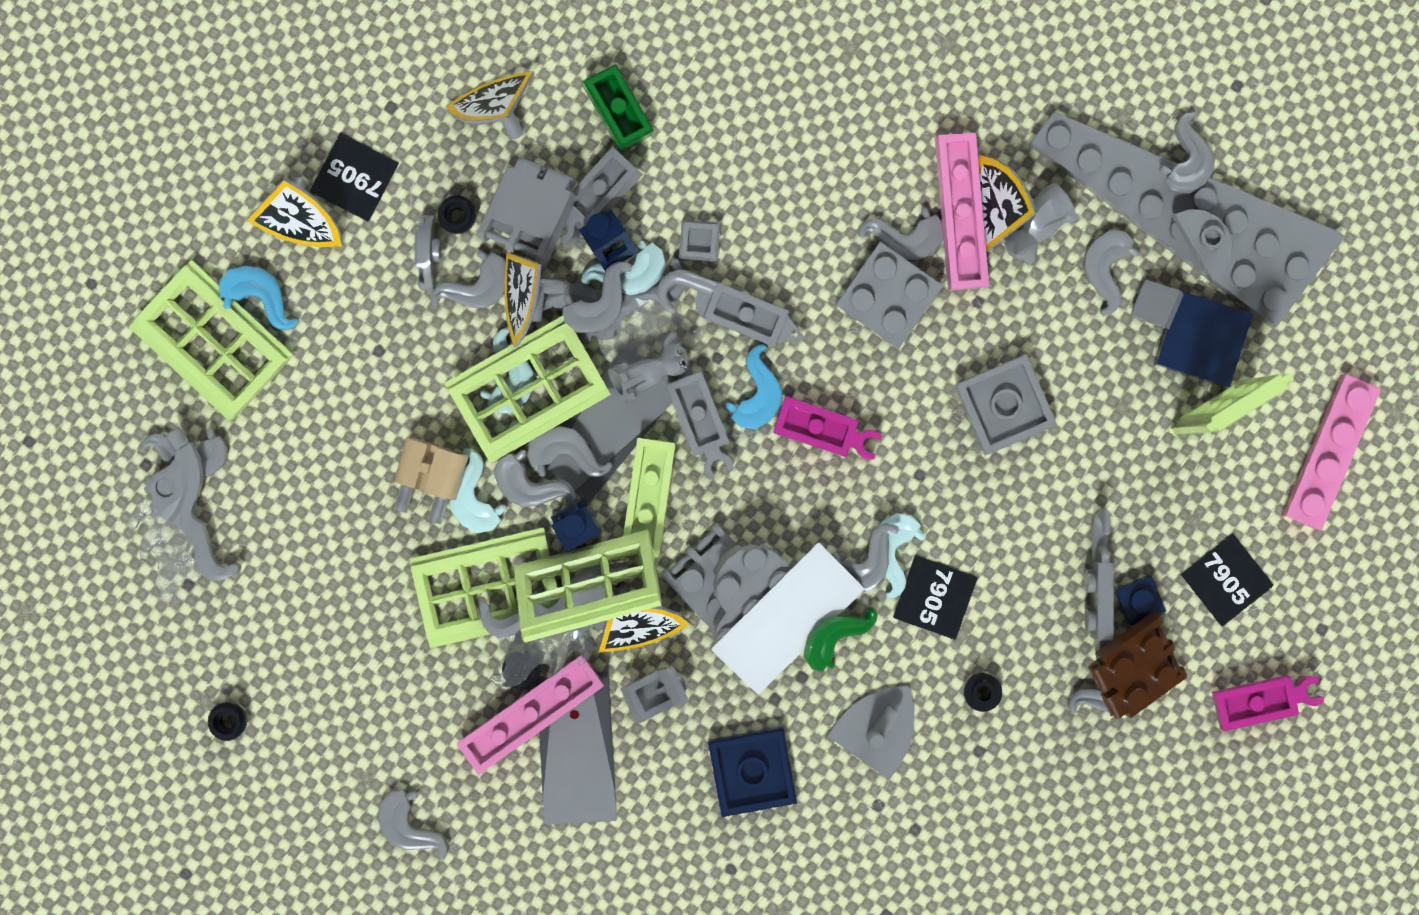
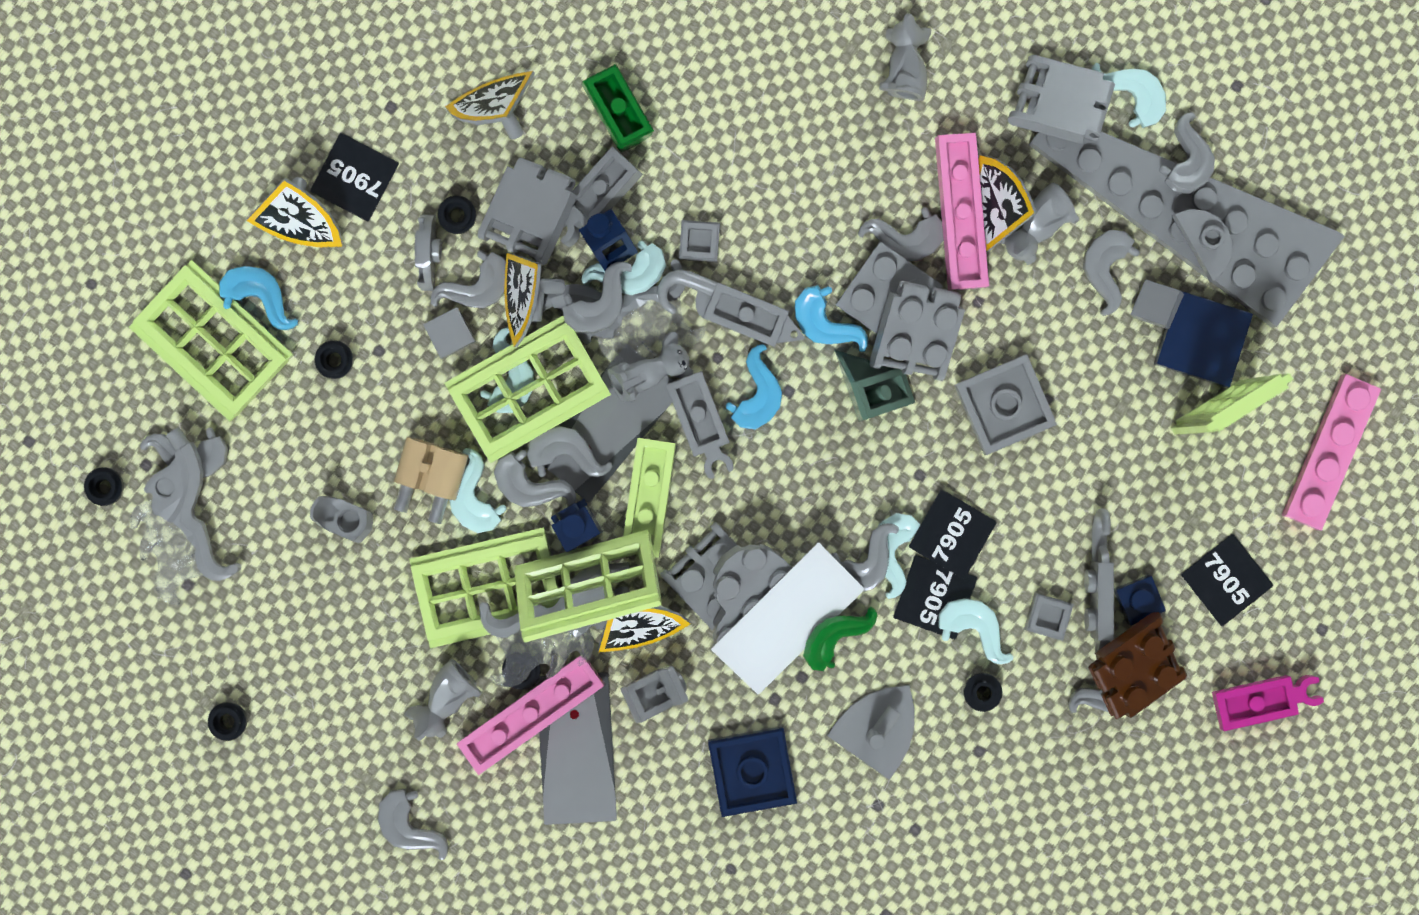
(92, 486): none -> black plate
(322, 359): none -> black plate
(342, 518): none -> light grey hair
(446, 696): none -> light grey animal
(449, 333): none -> light grey tile
(813, 322): none -> medium azure piece
(822, 428): dark pink plate -> none
(873, 389): none -> sand green slope
(907, 69): none -> light grey animal
(918, 330): none -> light grey plate
(952, 534): none -> black sticker
(974, 614): none -> light aqua piece
(1048, 616): none -> light grey tile
(1064, 102): none -> light grey plate
(1146, 90): none -> light aqua piece

